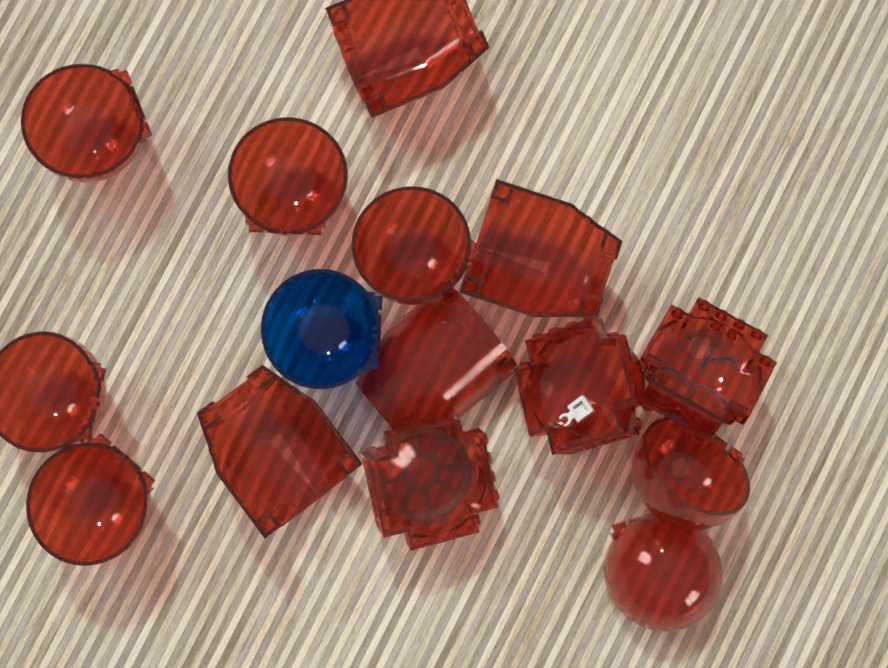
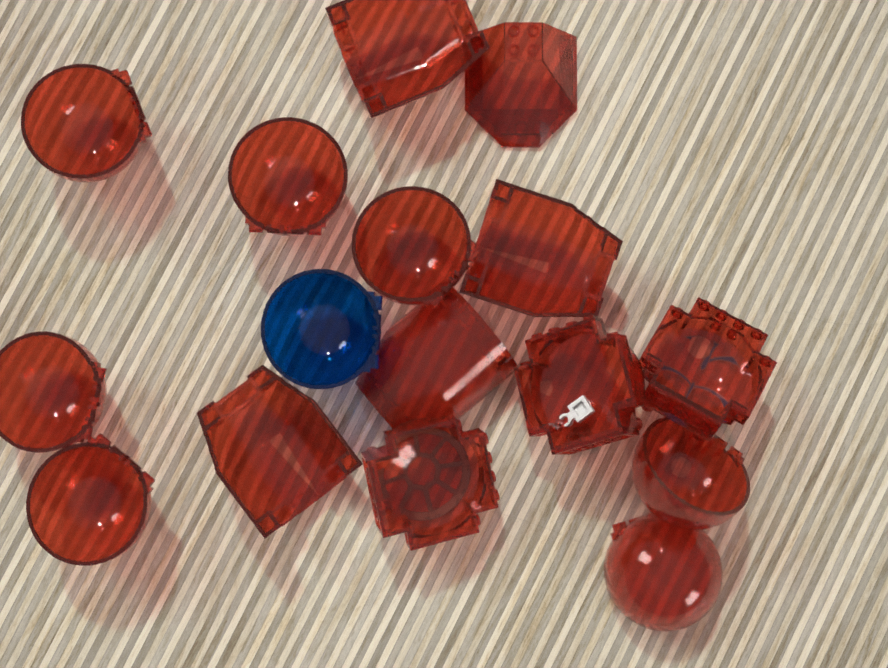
(523, 83): none -> clear red windscreen

